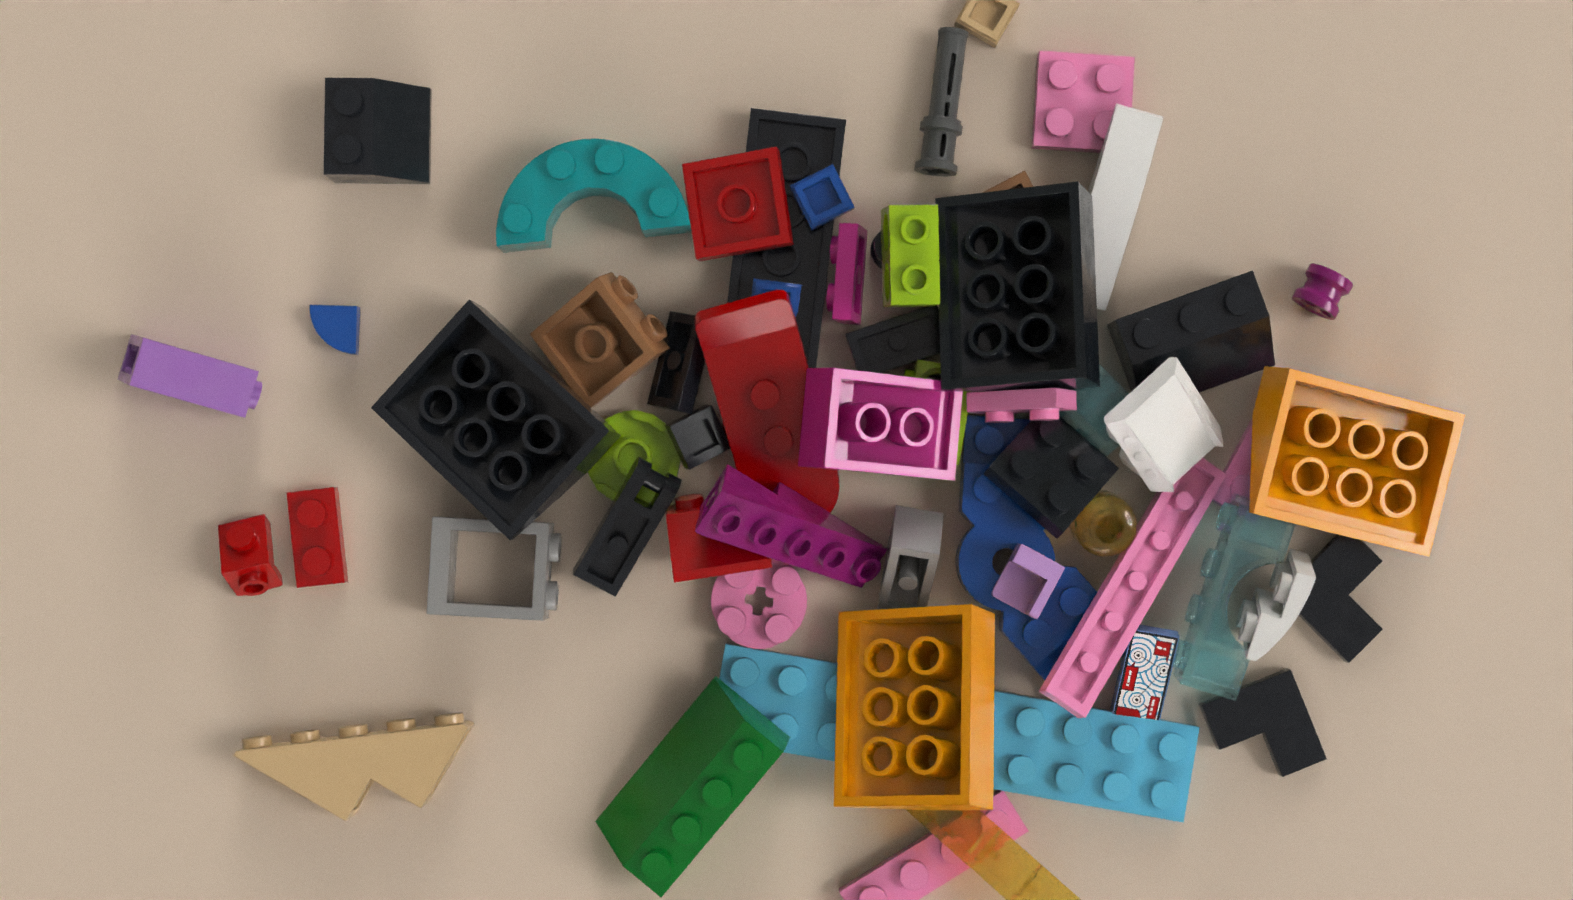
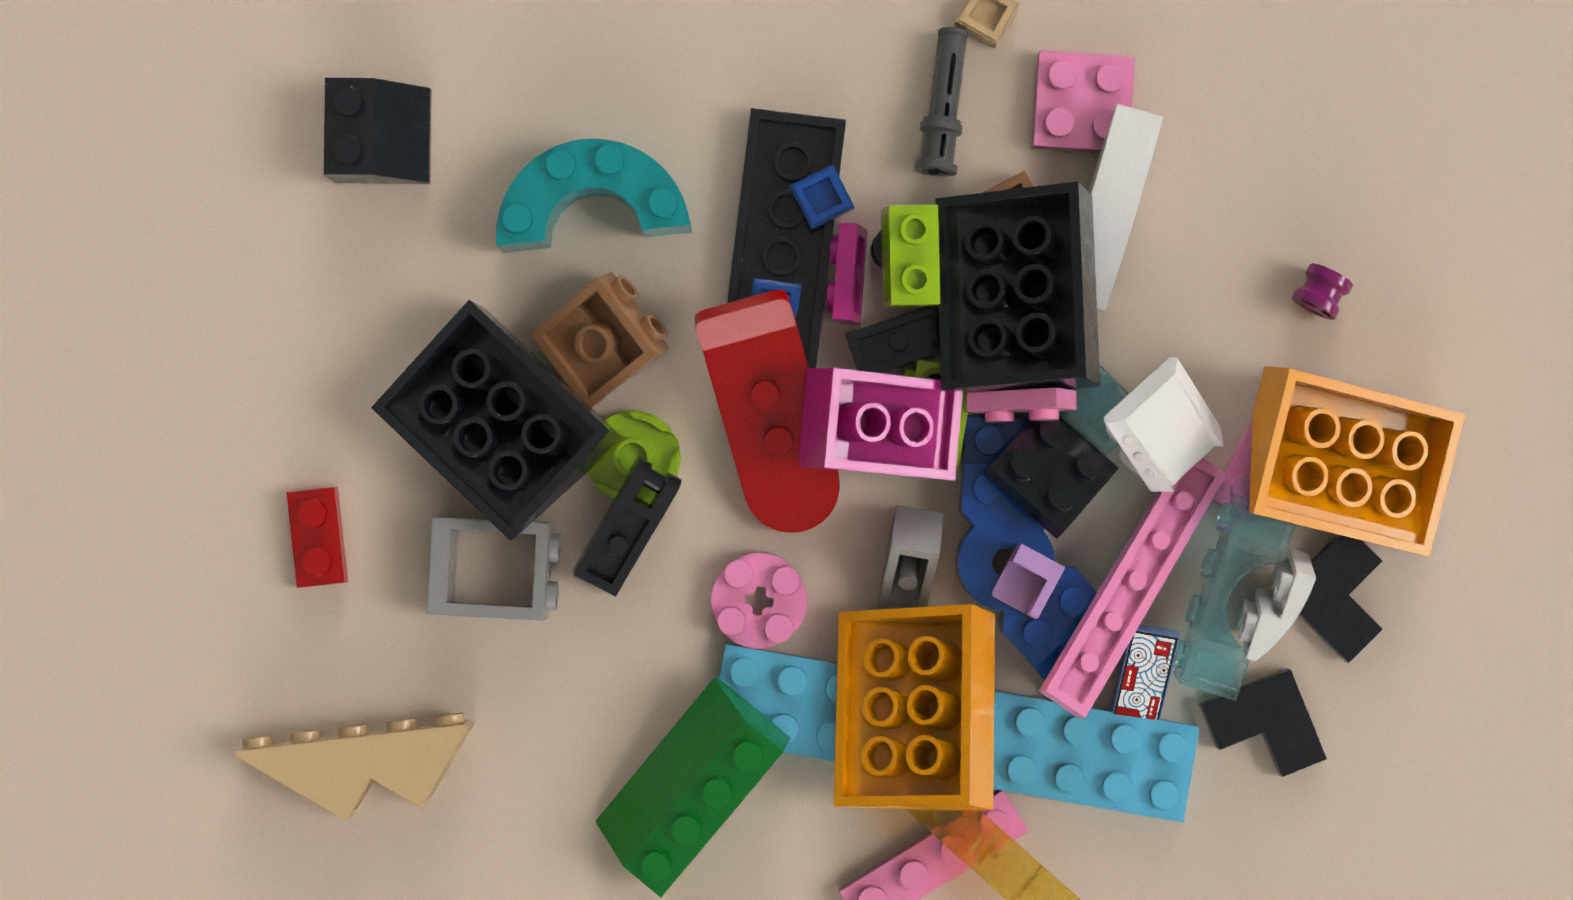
(189, 376): medium lavender slope -> none
(248, 556): red bracket -> none
(337, 326): blue tile -> none
(678, 368): black plate -> none
(698, 436): black plate -> none
(700, 556): red slope -> none
(737, 204): red plate -> none
(787, 529): magenta slope -> none
(1114, 527): clear yellow head -> none
(1211, 331): black slope -> none

